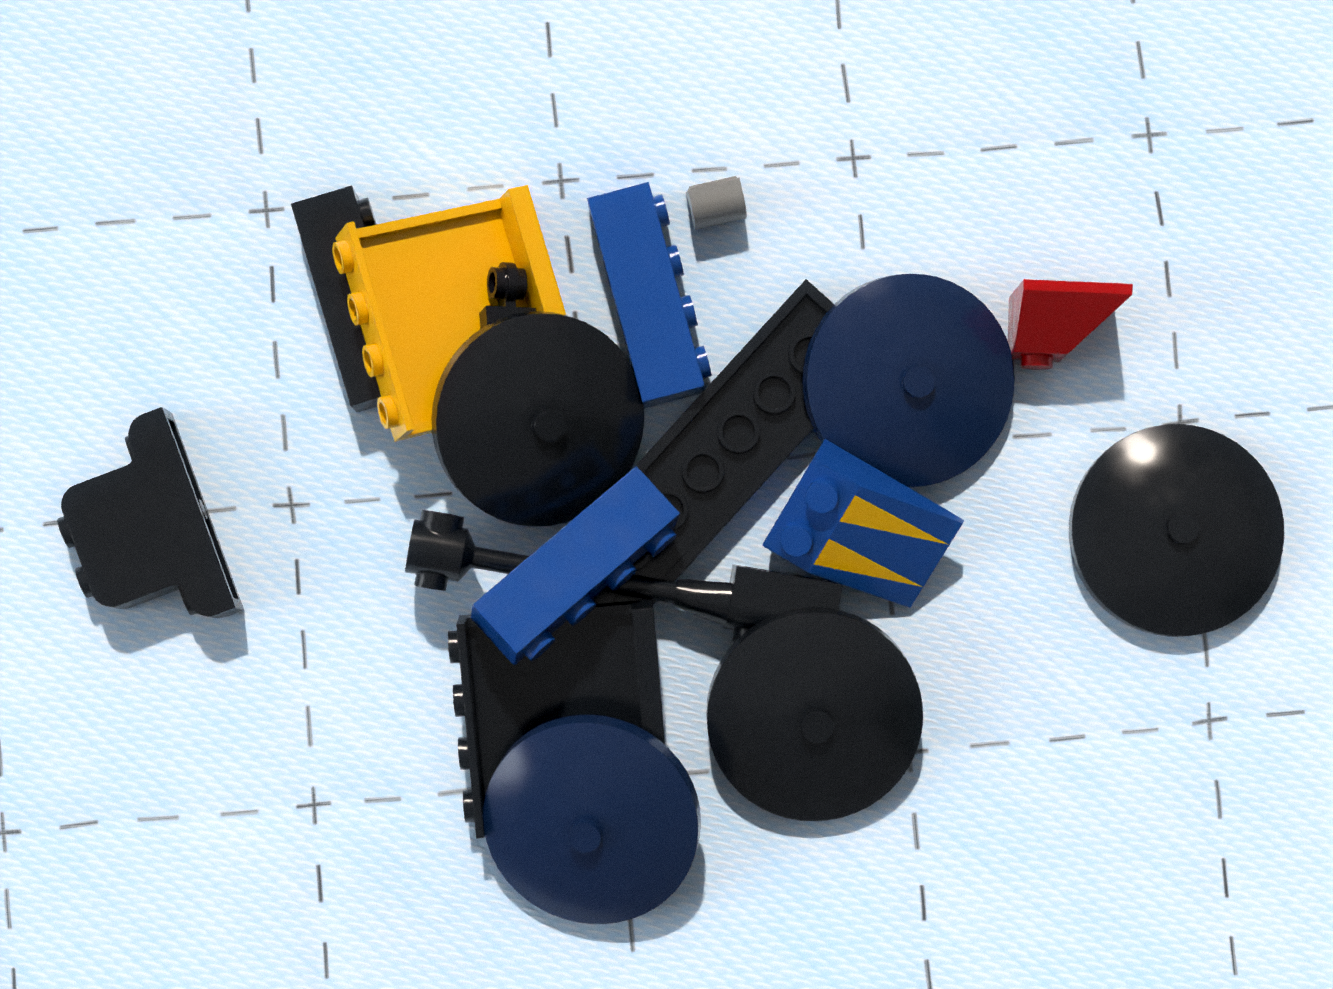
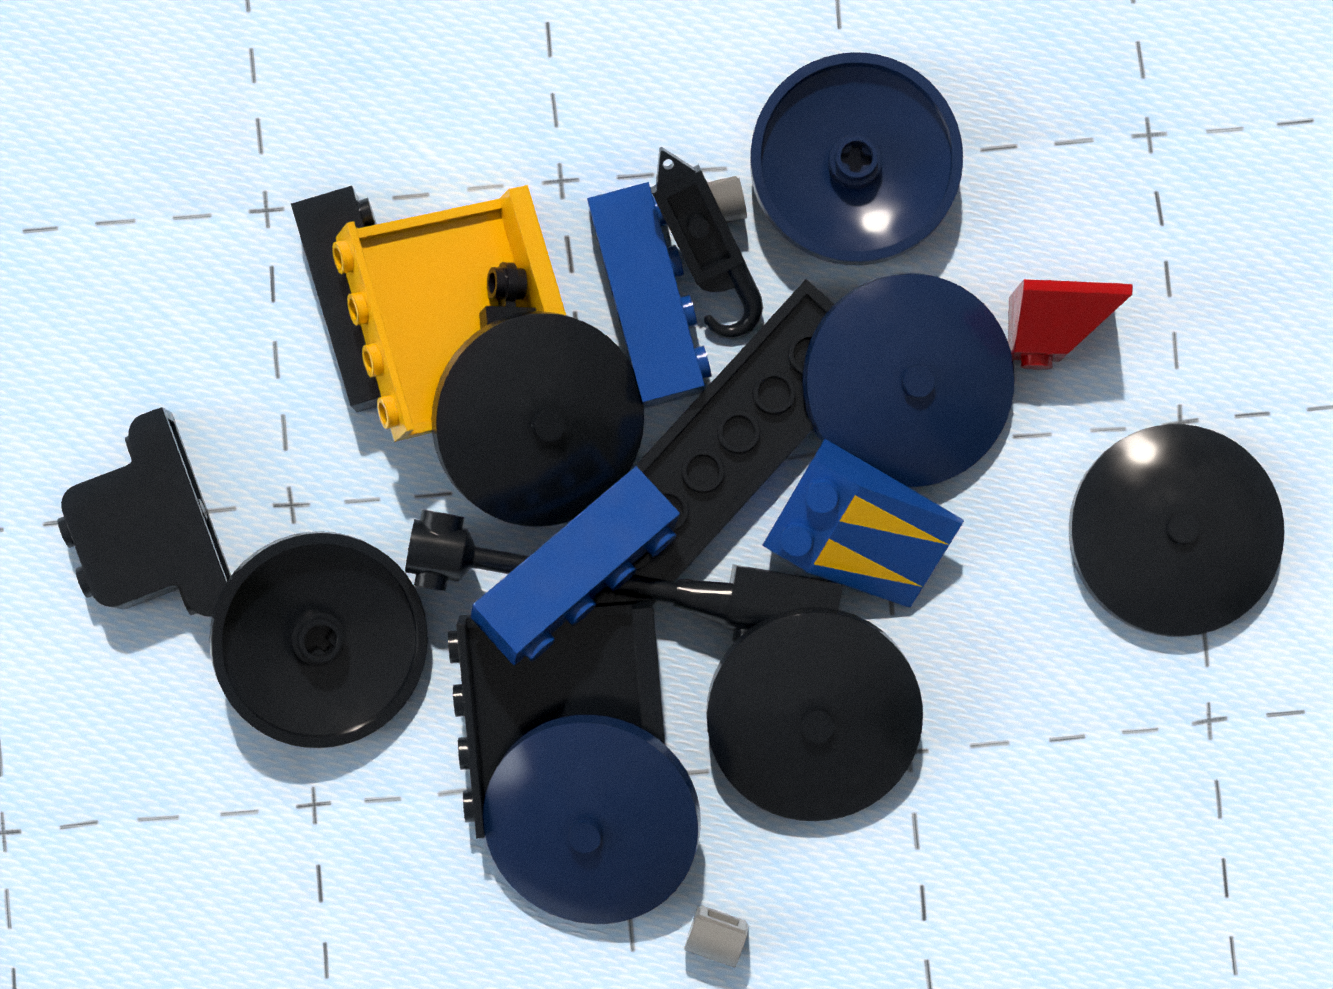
(318, 639): none -> black dish
(705, 240): none -> black plate
(716, 936): none -> light grey brick
(856, 158): none -> dark blue dish

